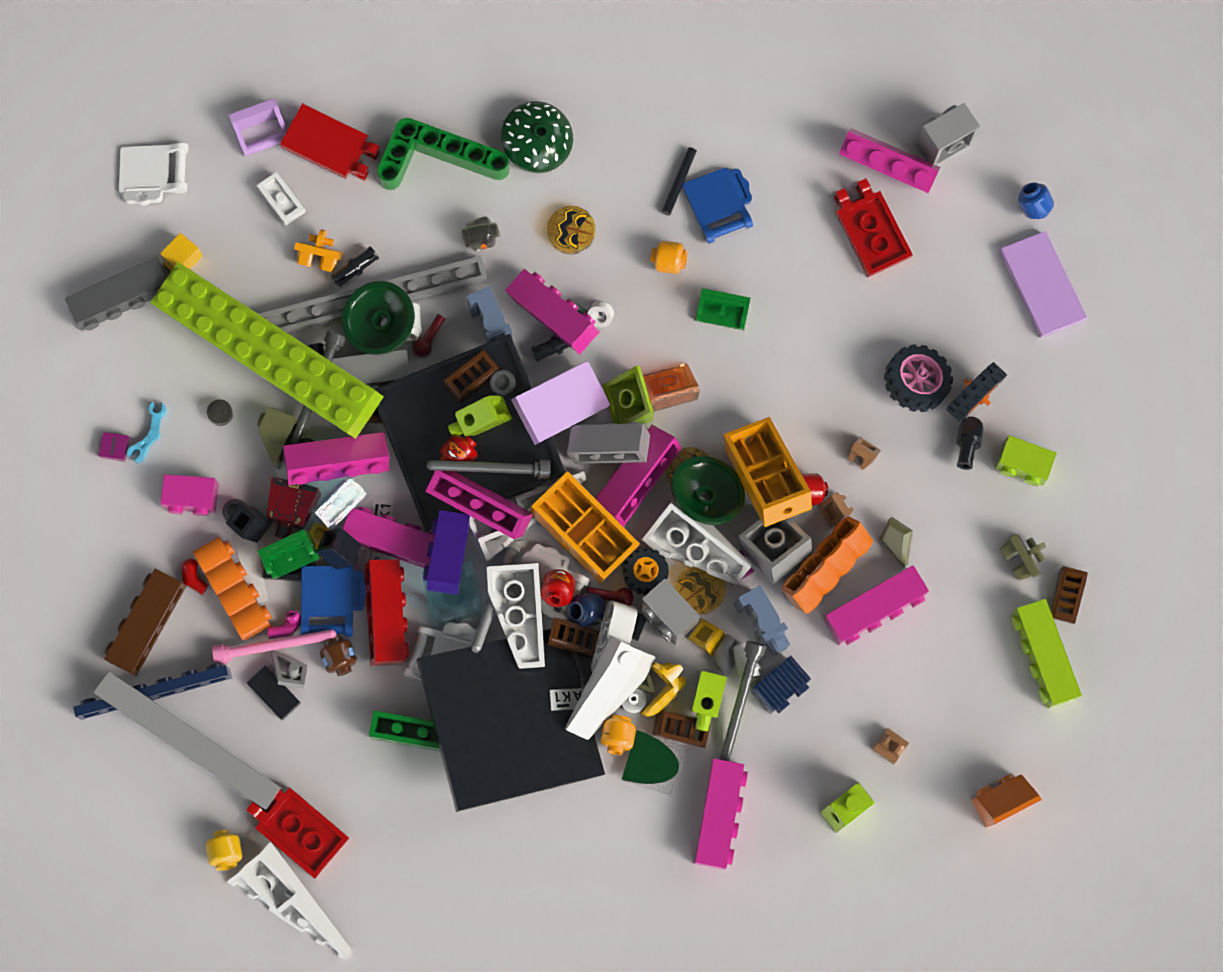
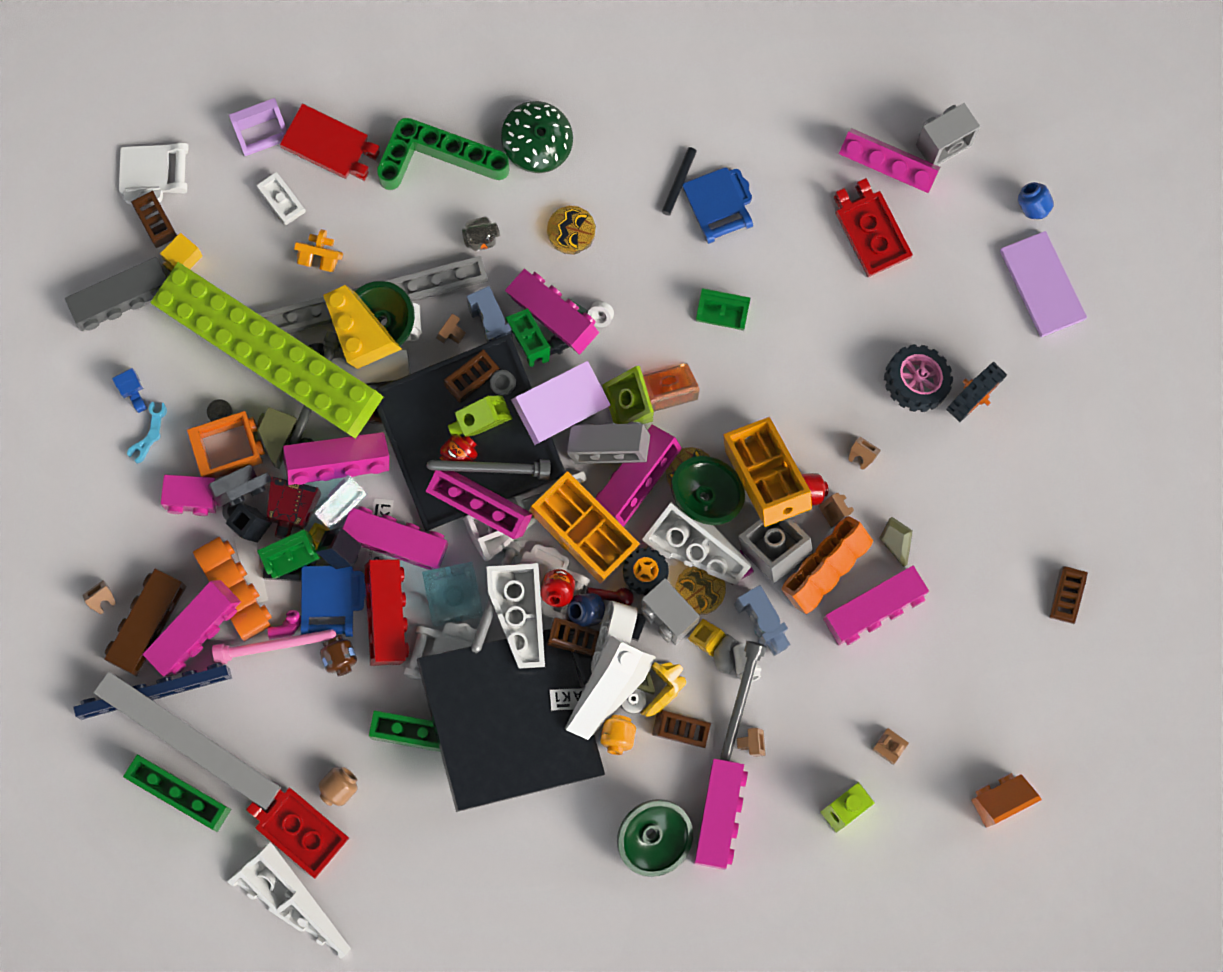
(97, 594): none -> medium nougat tile
(114, 446): magenta tile -> none
(129, 385): none -> blue piece
(163, 237): none -> reddish brown slope
(177, 793): none -> green brick
(190, 577): red arm -> none
(191, 628): none -> dark pink brick
(221, 425): none -> orange window
(224, 850): yellow head -> none
(237, 484): none -> black bracket
(276, 696): black tile -> none
(288, 670): light grey piece -> none
(338, 786): none -> medium nougat head
(354, 266): black pin -> none
(358, 329): none -> yellow wedge
(423, 346): dark red bar -> none
(447, 552): dark purple brick -> none
(451, 330): none -> medium nougat tile
(529, 336): none -> green hinge
(653, 763): dark green tile -> none
(664, 847): none -> dark green dish
(669, 257): light orange head -> none
(709, 686): lime torso -> none
(754, 742): none -> medium nougat tile
(781, 685): dark blue brick -> none
(969, 440): black arm -> none
(1025, 461): lime brick -> none
(1028, 567): olive hips -> none
(1046, 654): lime brick -> none

